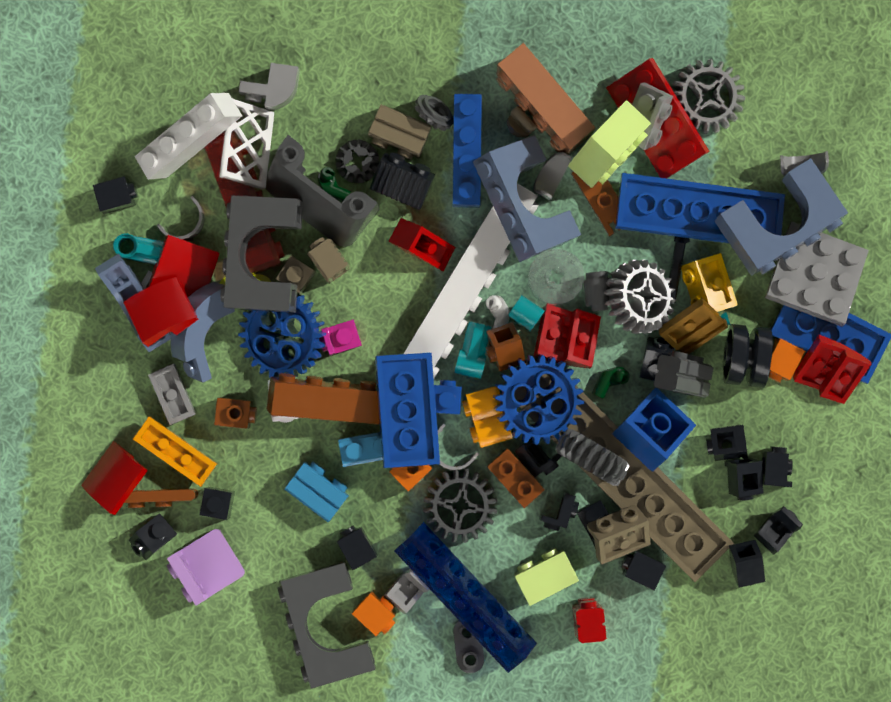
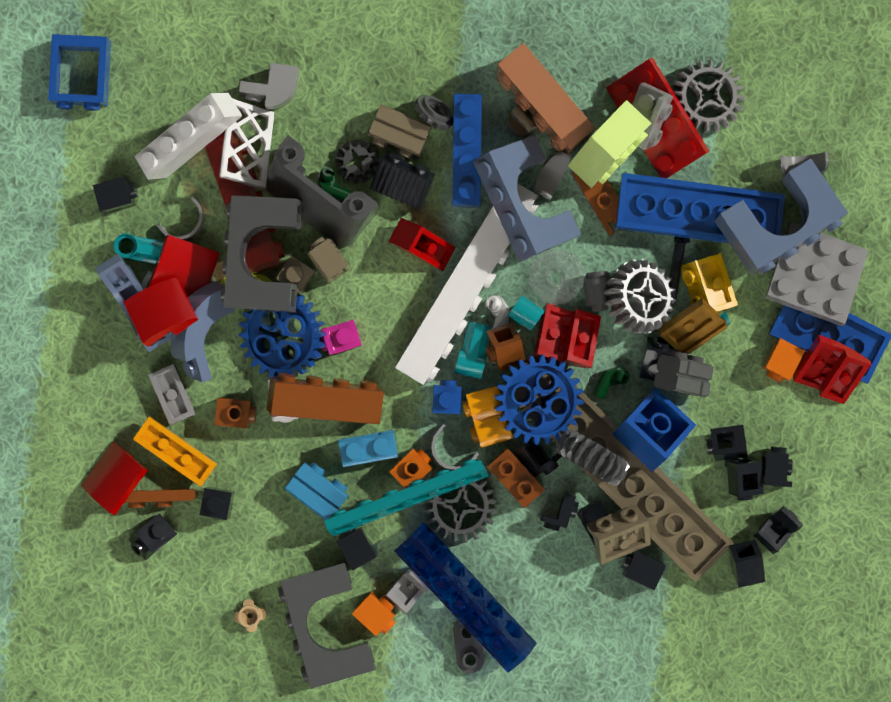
(80, 43): none -> blue window
(205, 566): lavender bracket -> none
(242, 616): none -> tan plate
(396, 501): none -> teal plate
(407, 410): blue plate -> none
(545, 576): yellowish green brick -> none
(589, 621): red brick -> none
(747, 355): black wheel -> none

